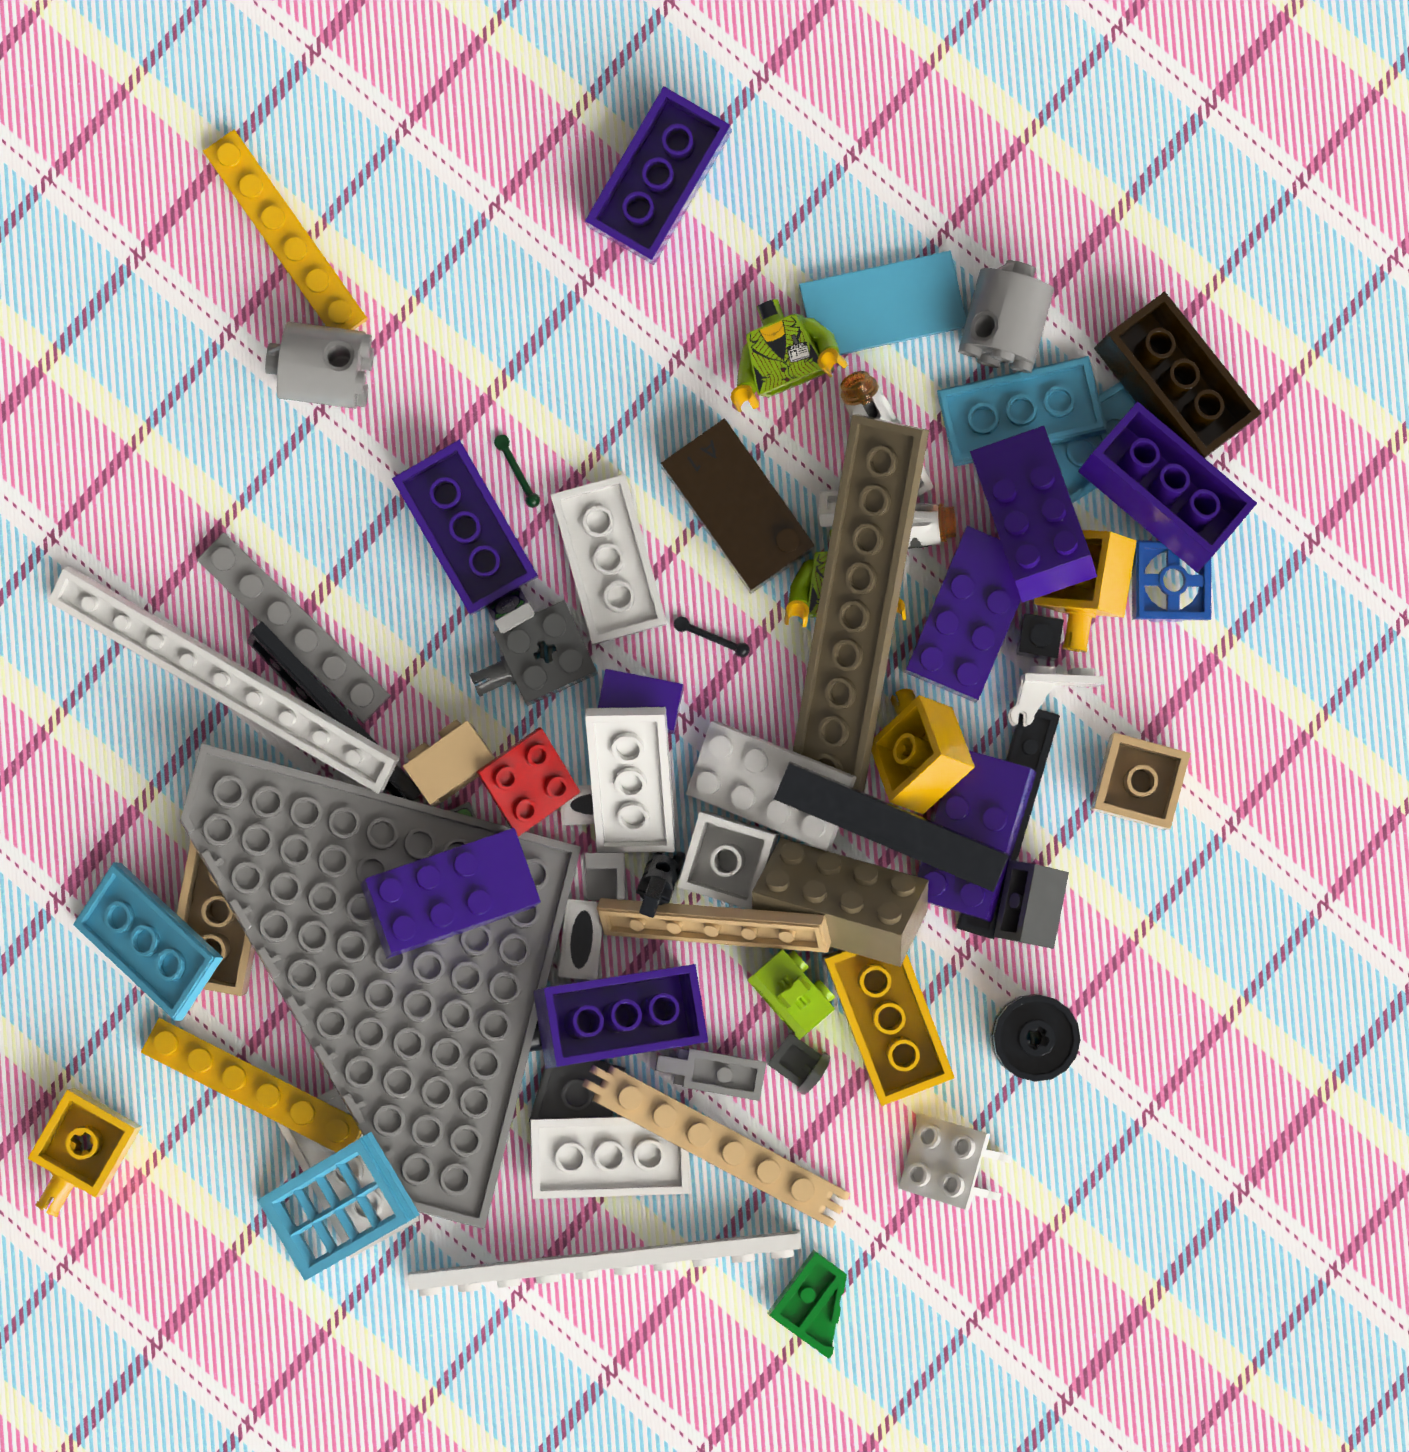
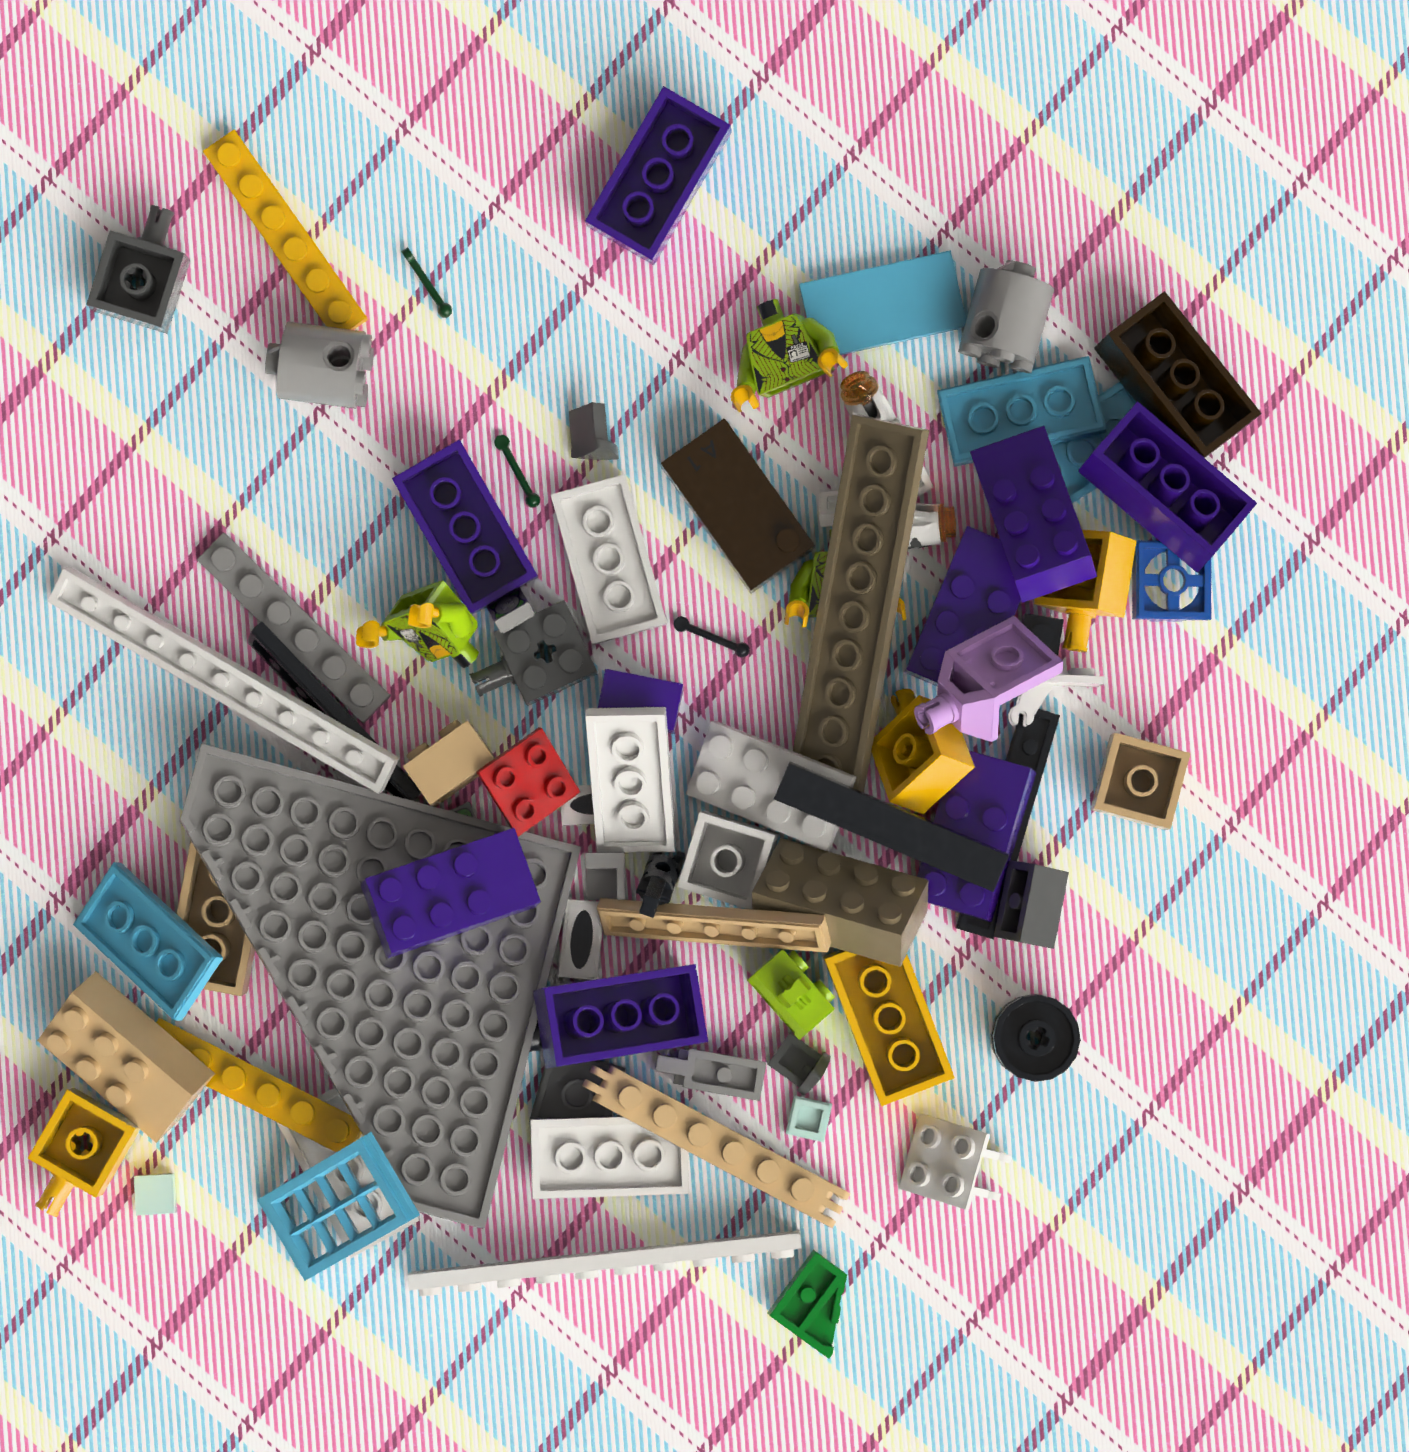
(125, 1056): none -> tan brick
(128, 259): none -> dark grey brick
(155, 1194): none -> light aqua tile
(429, 622): none -> lime torso
(444, 309): none -> dark green hinge
(590, 433): none -> dark grey tile
(808, 1118): none -> light aqua tile
(983, 676): none -> lavender plate

